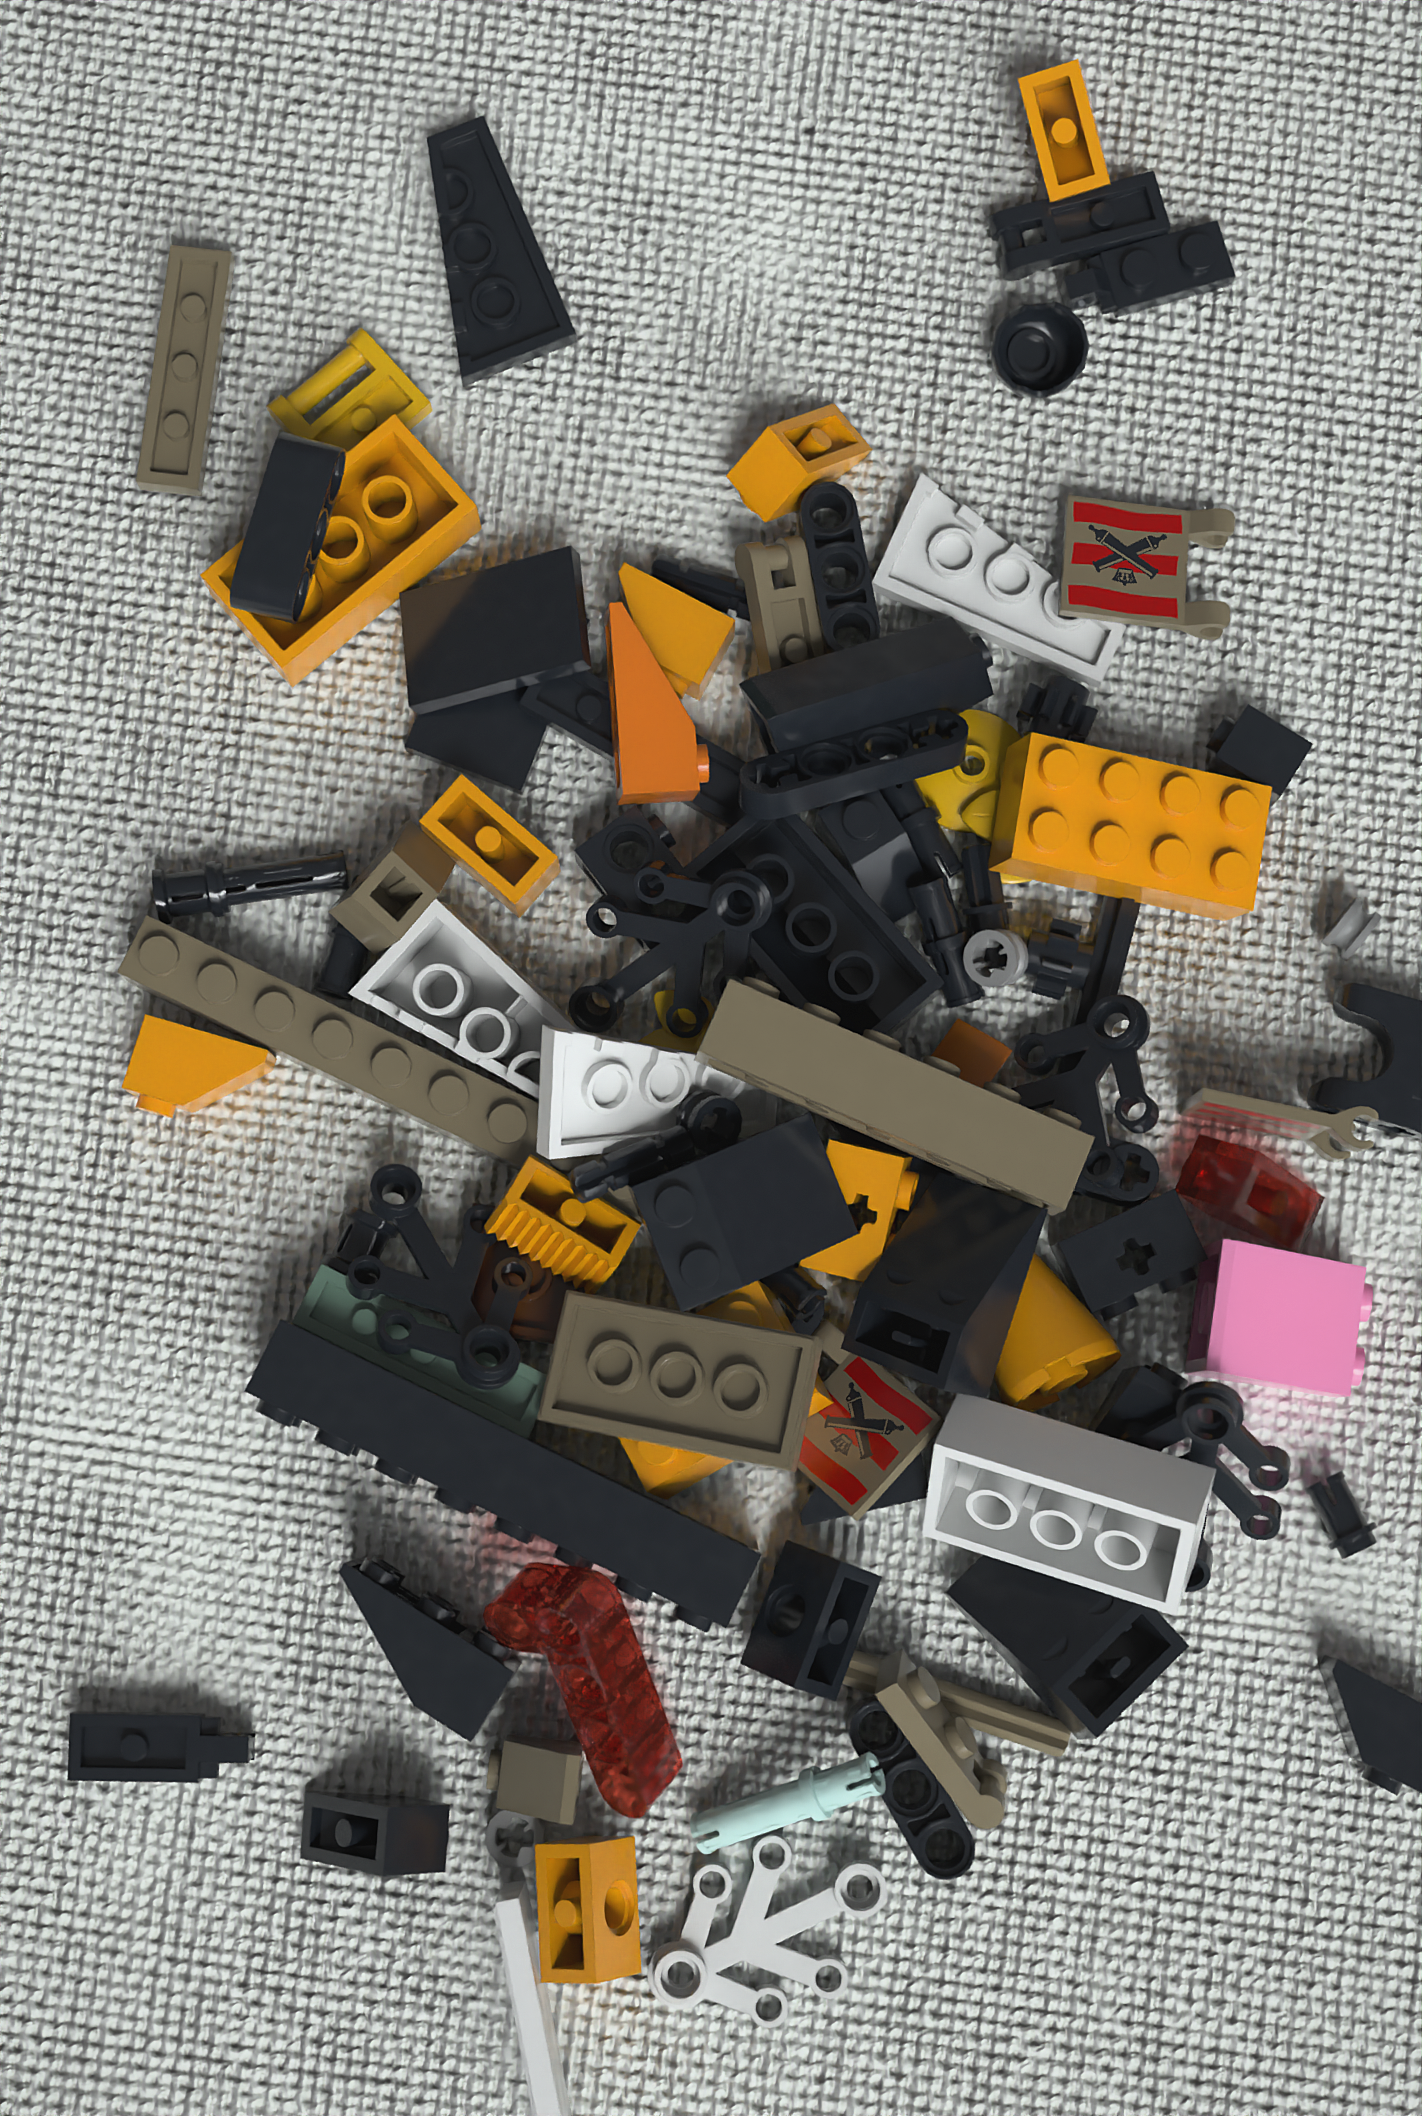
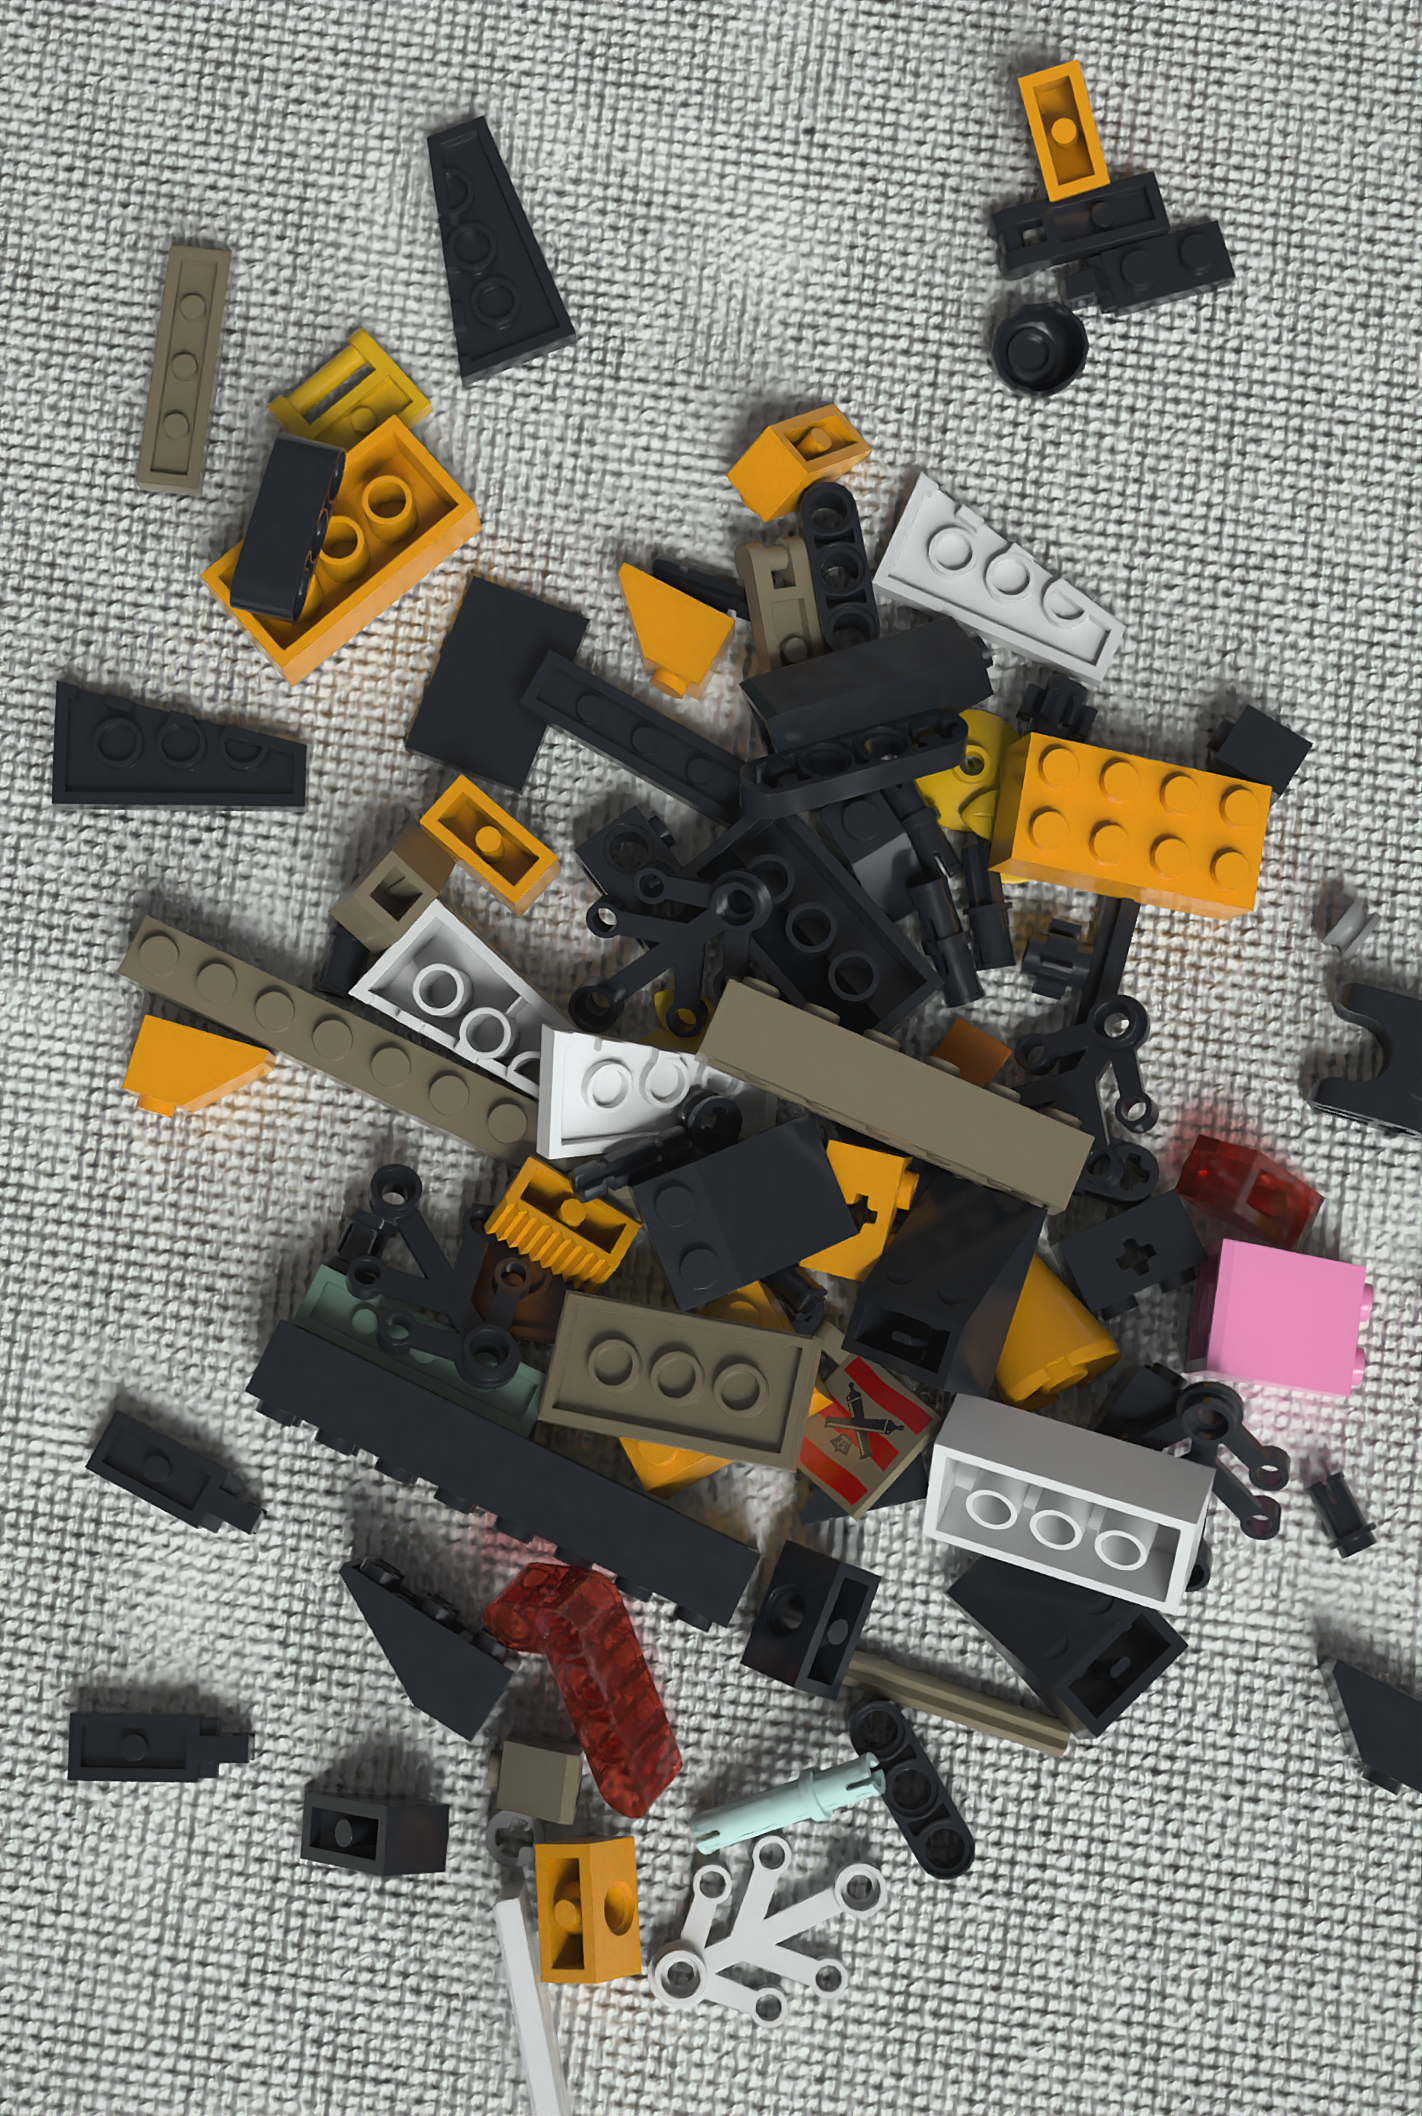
(154, 759): none -> black wing
(172, 1476): none -> black hinge
(219, 888): black pin -> none
(495, 630): black tile -> none
(649, 725): orange slope -> none
(942, 1741): dark tan plate -> none
(978, 968): light grey bush -> none
(1132, 564): dark tan flag -> none
(1282, 1120): dark tan flag -> none

